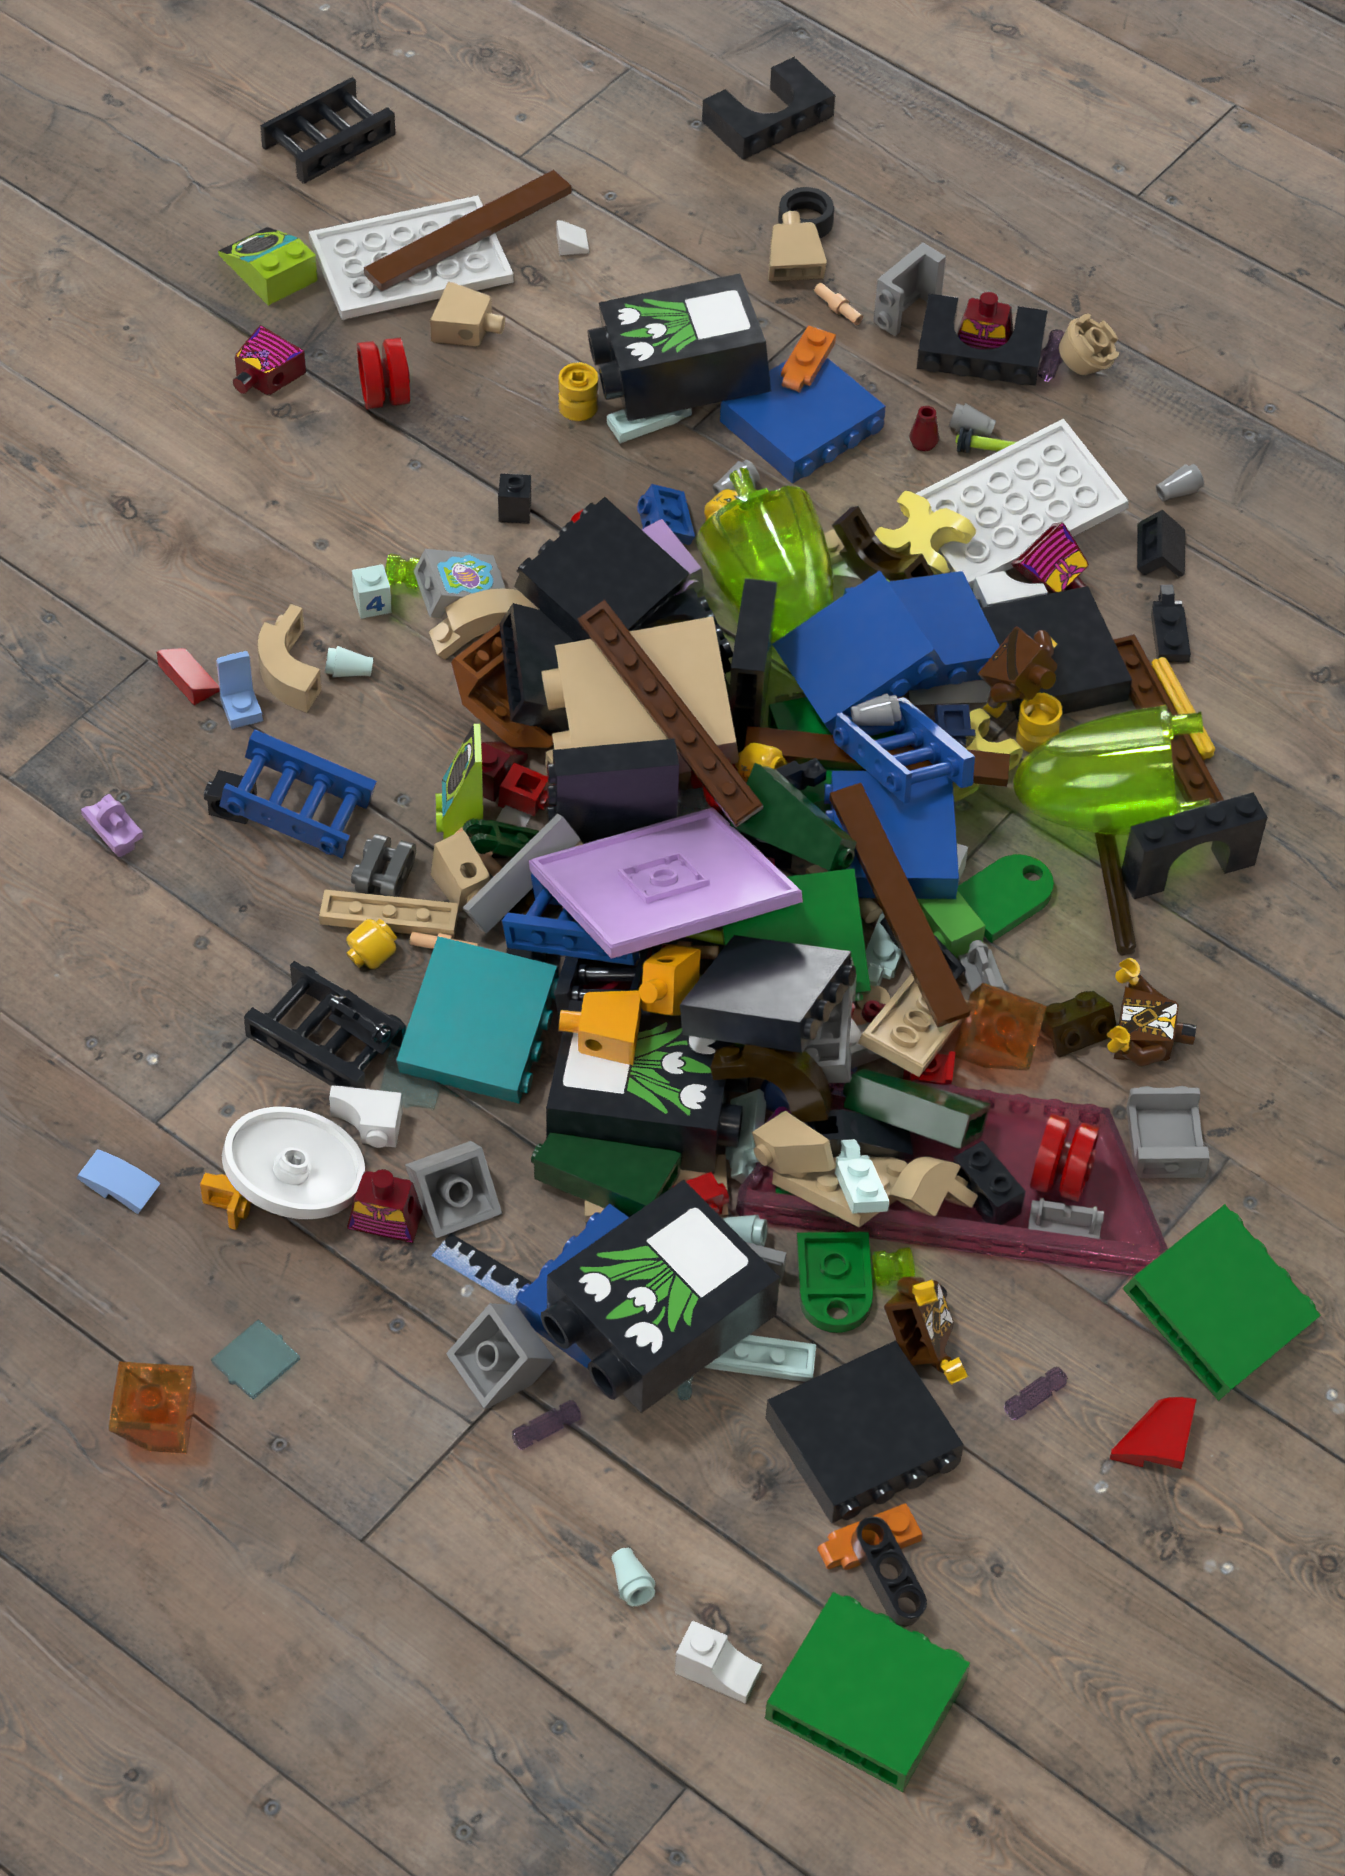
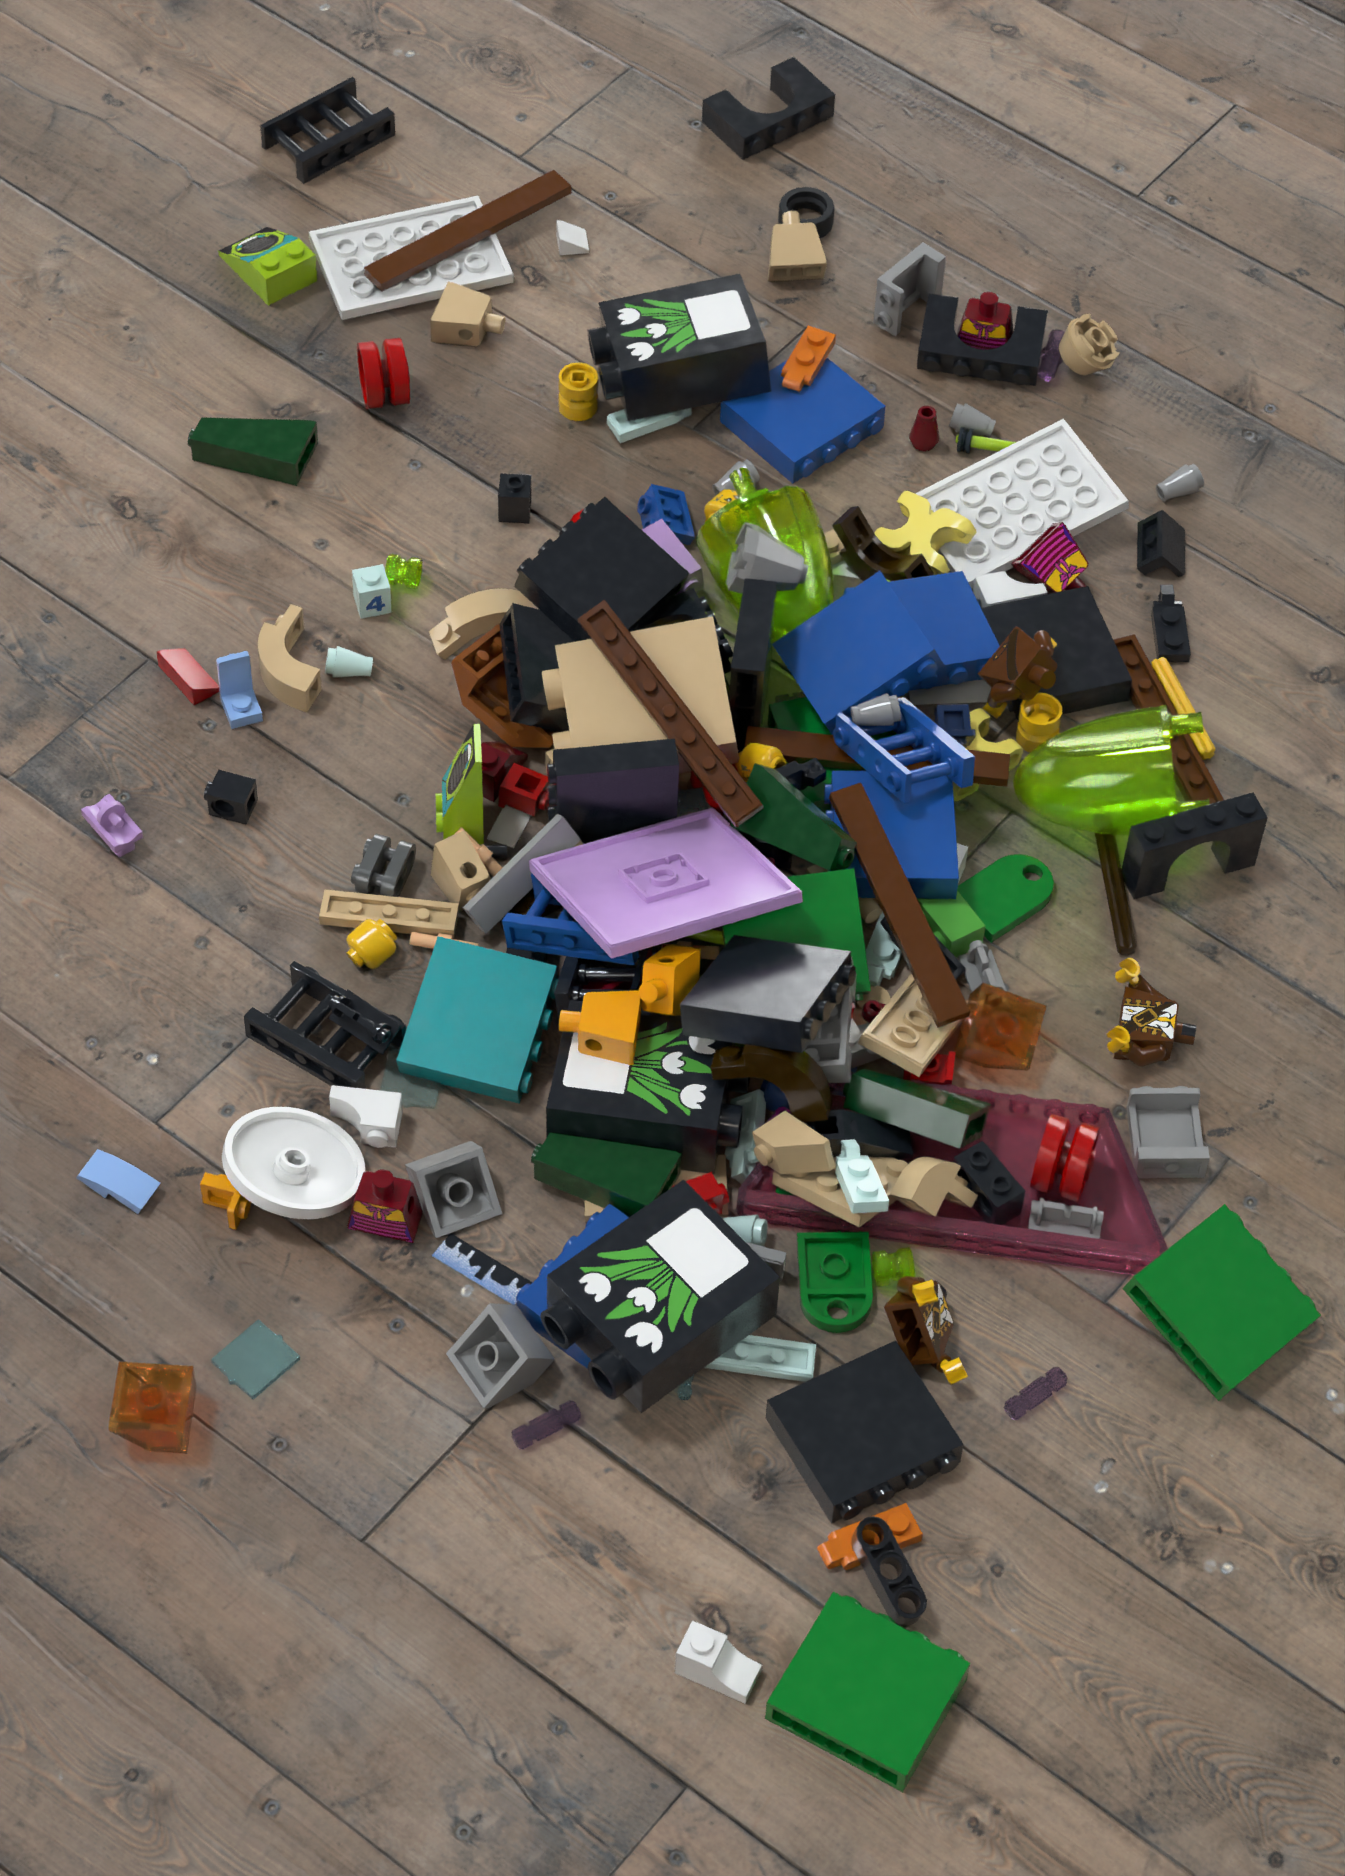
(256, 446): none -> dark green slope
(267, 363): dark red torso -> none
(307, 768): blue fence -> none
(452, 575): panel -> none
(497, 836): dark green hinge -> none
(633, 1580): light aqua cone -> none
(764, 558): none -> light grey cone
(838, 304): light nougat bar -> none
(1078, 1022): dark brown bracket -> none
(1158, 1435): red slope -> none

